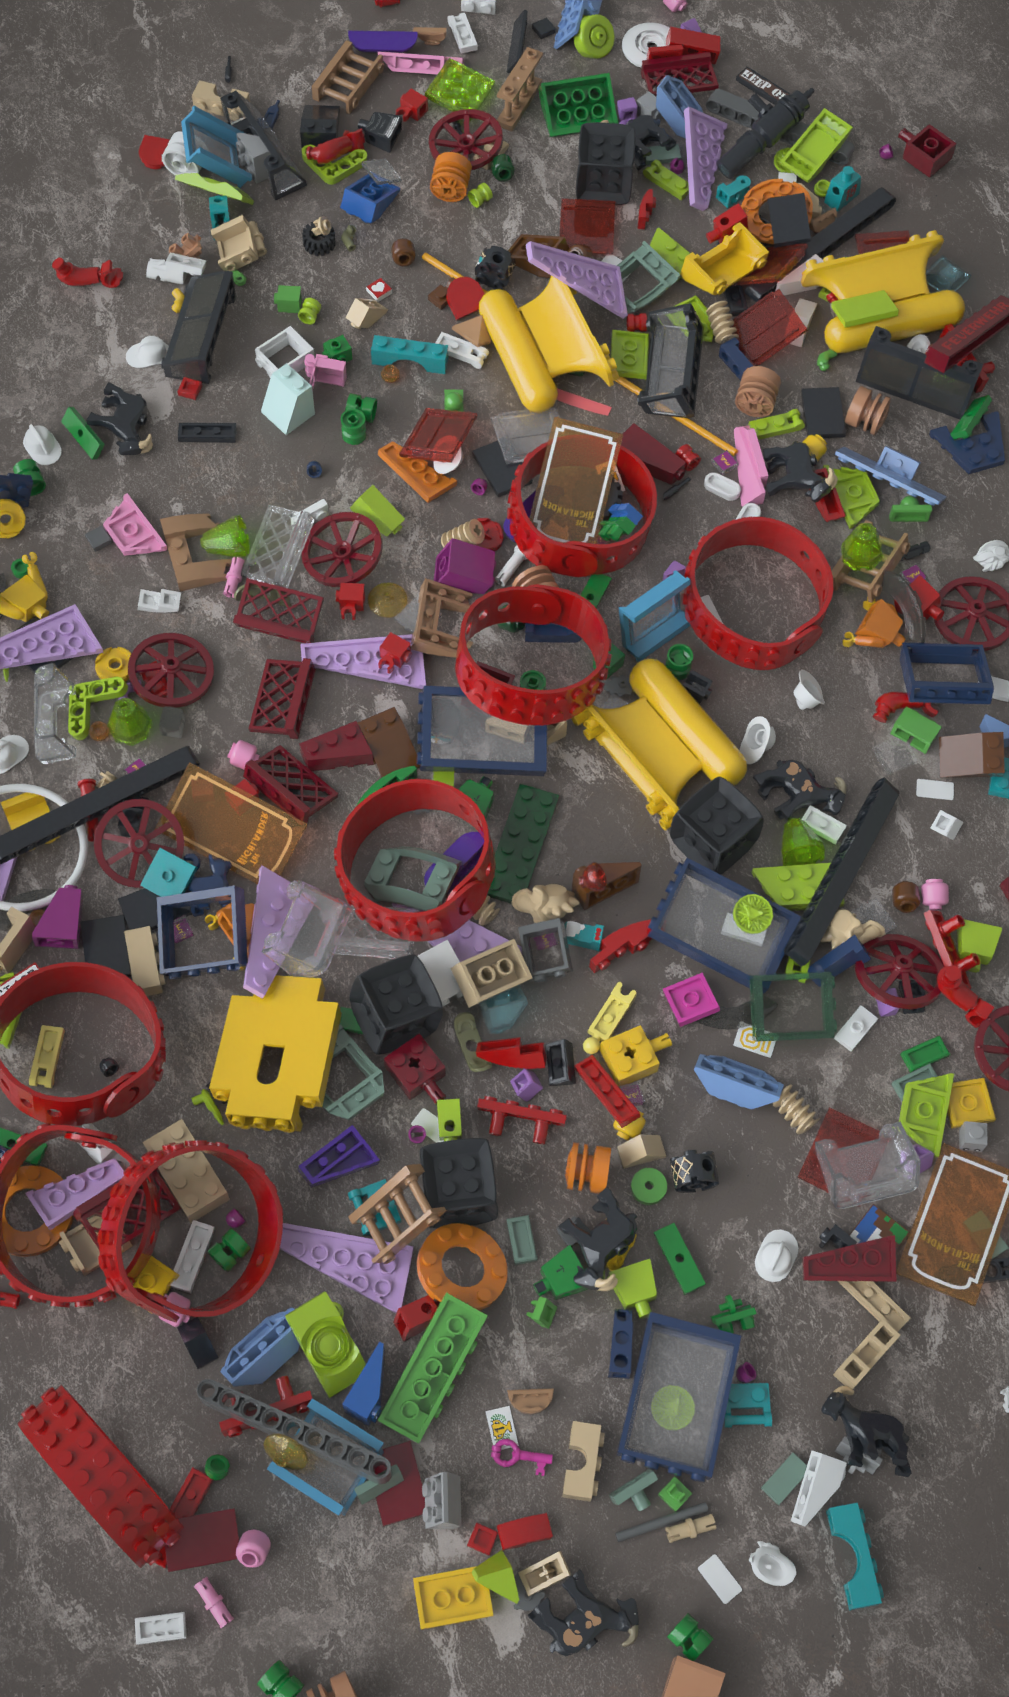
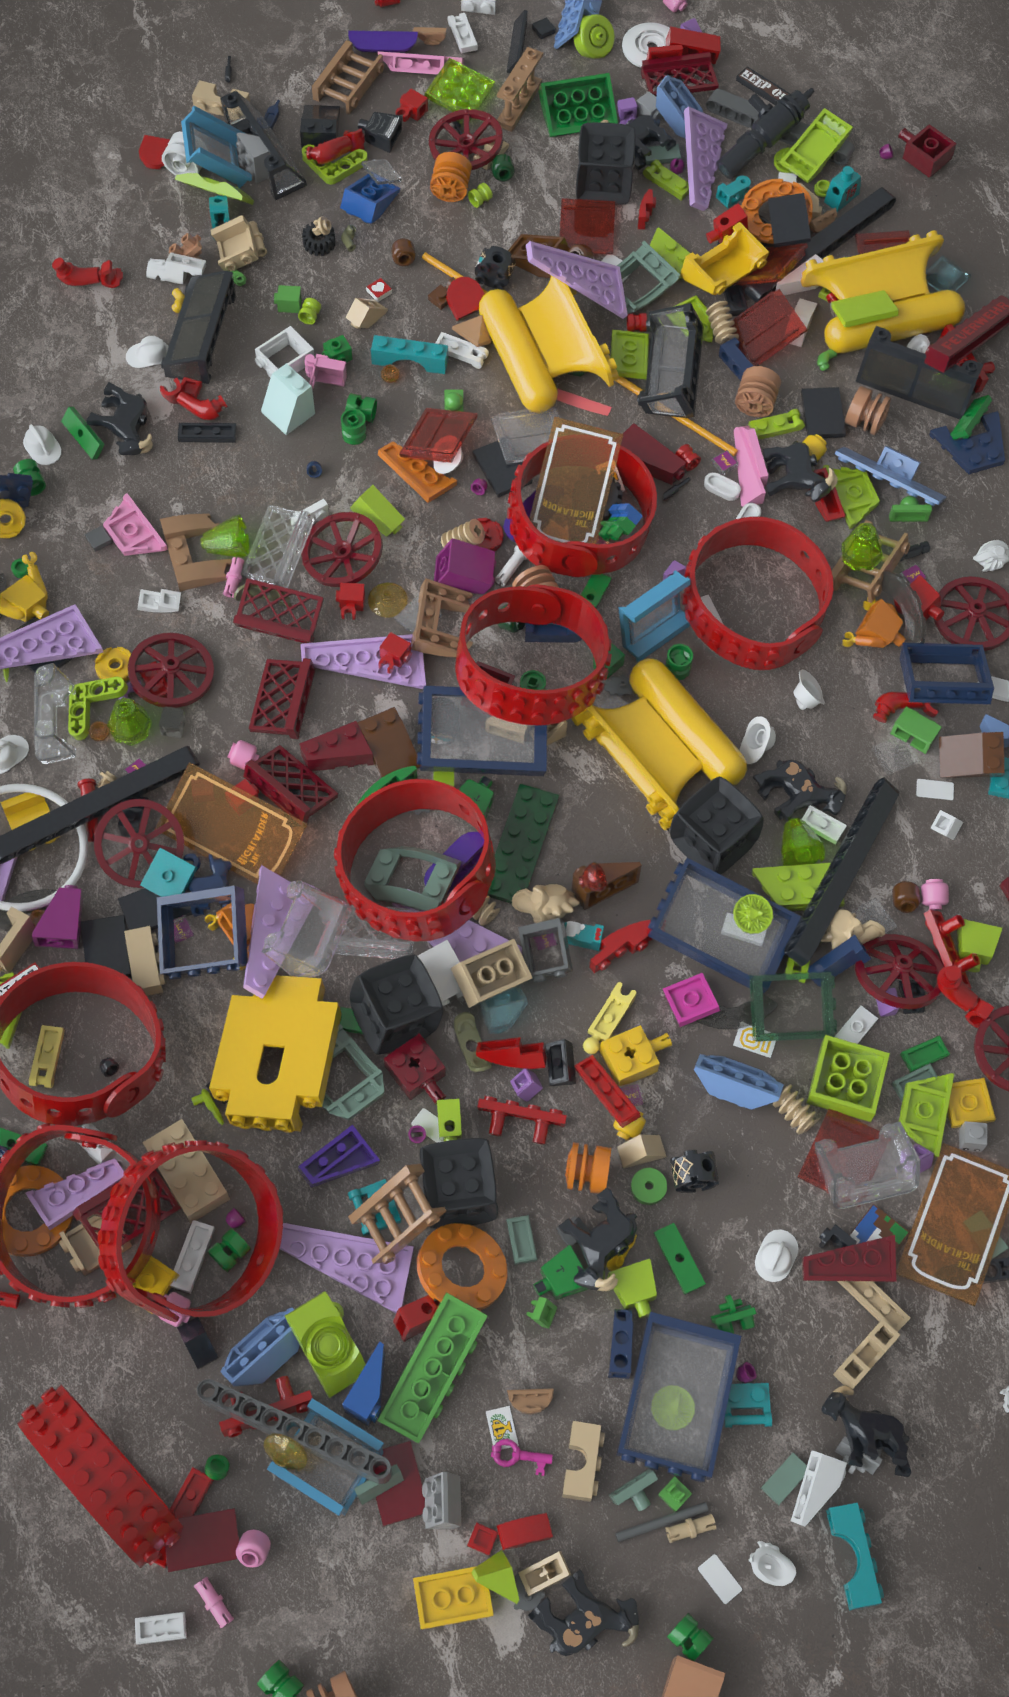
(203, 409): none -> red piece
(698, 686): black window -> none
(848, 1078): none -> lime slope

